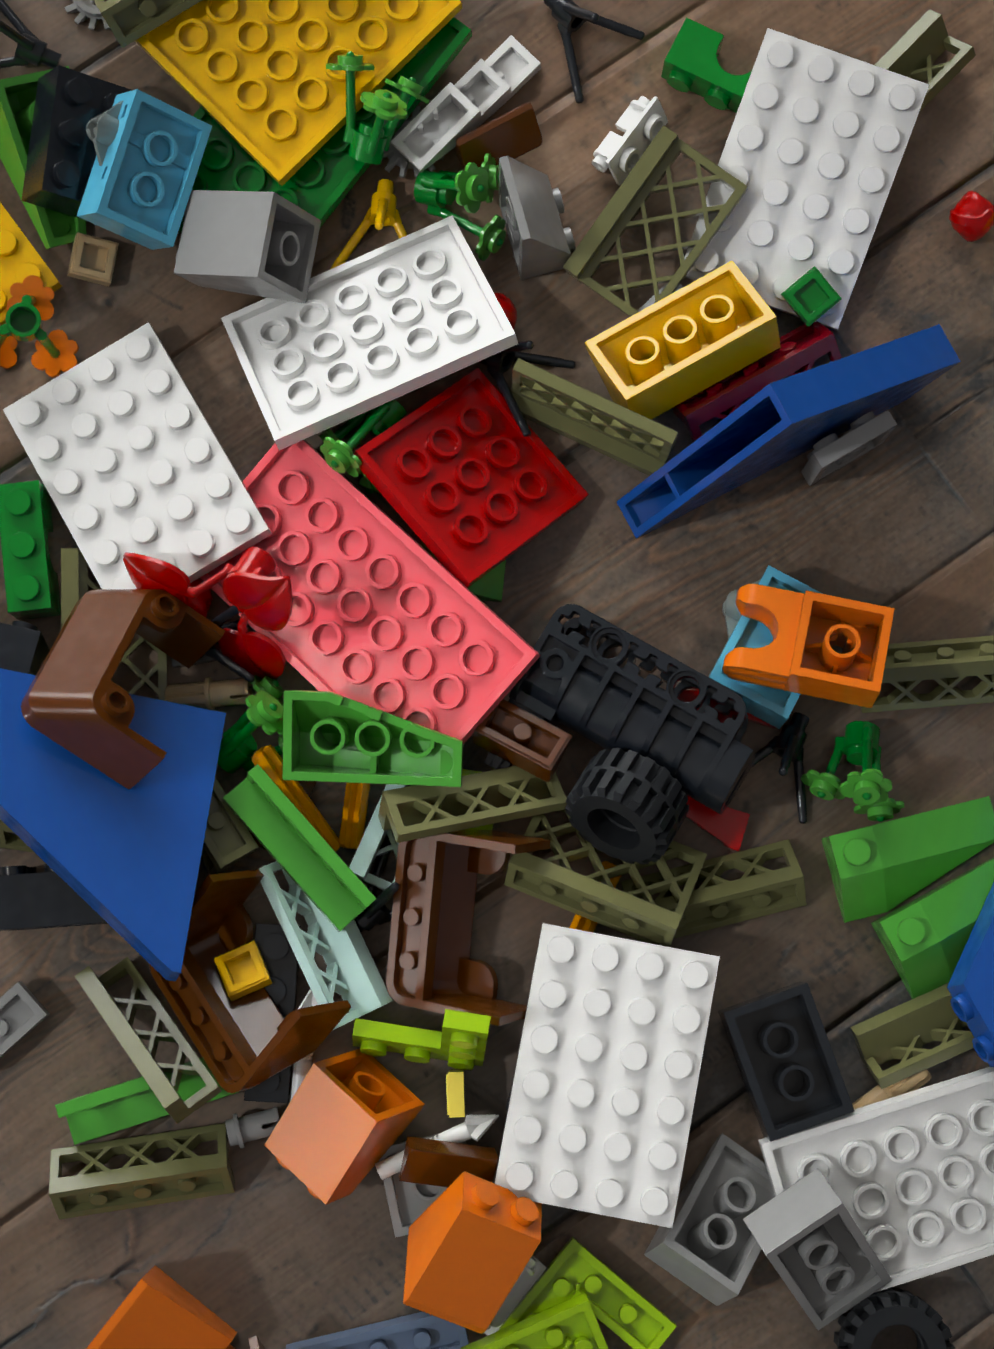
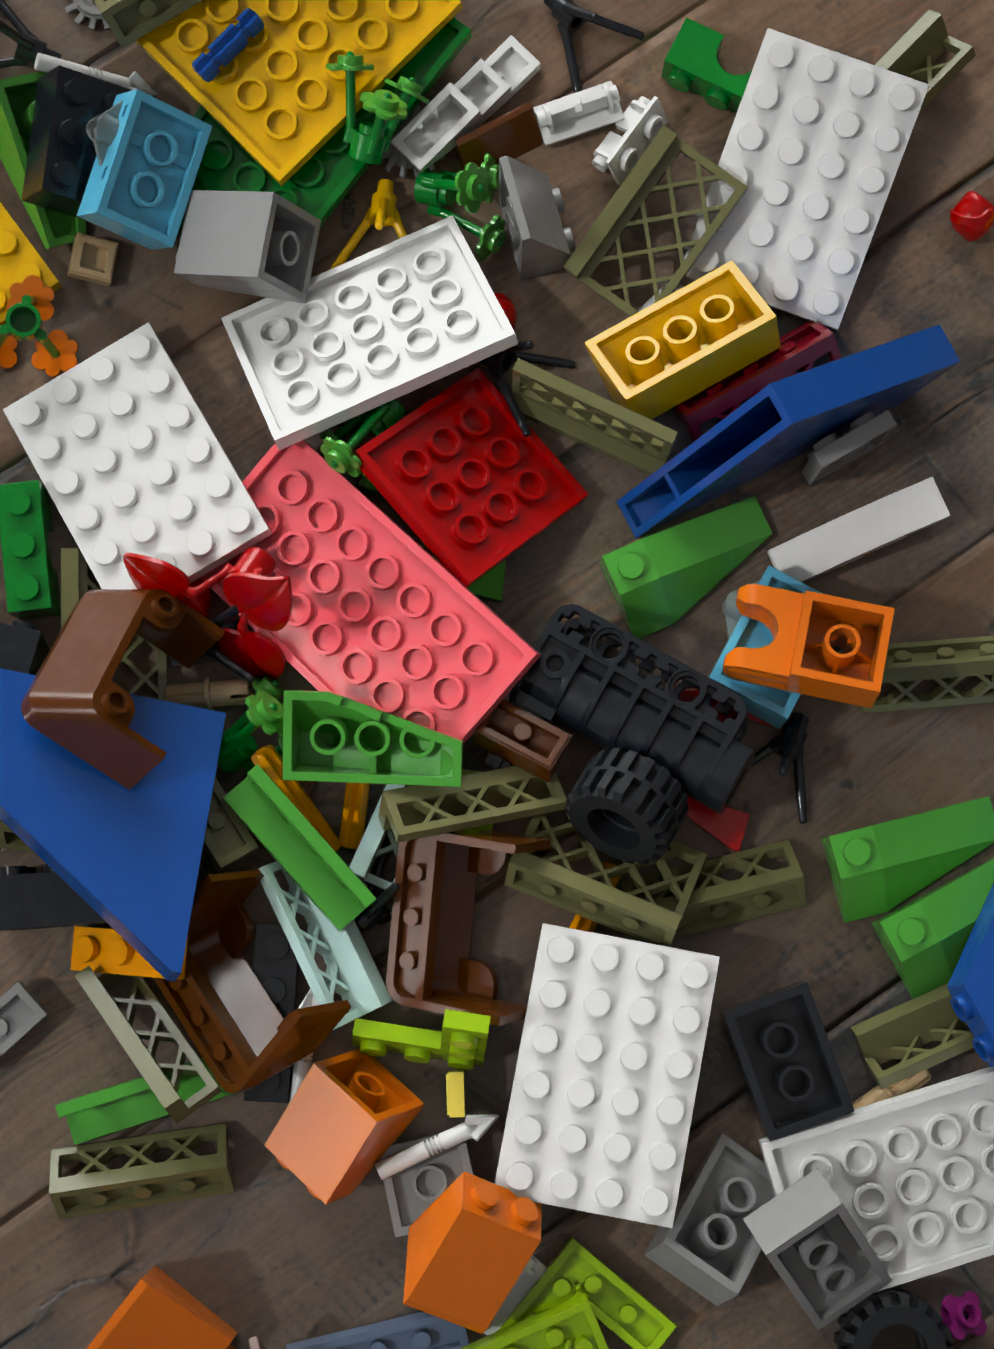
(47, 63): none -> white piece
(109, 953): none -> light orange plate
(228, 45): none -> blue axle
(243, 970): yellow tile -> none
(251, 1126): light grey pin -> none
(443, 1162): reddish brown slope -> none
(579, 113): none -> white hinge
(675, 568): none -> bright green wedge
(811, 296): green tile -> none
(860, 532): none -> white slope
(866, 788): plant -> none
(953, 1316): none -> magenta plate

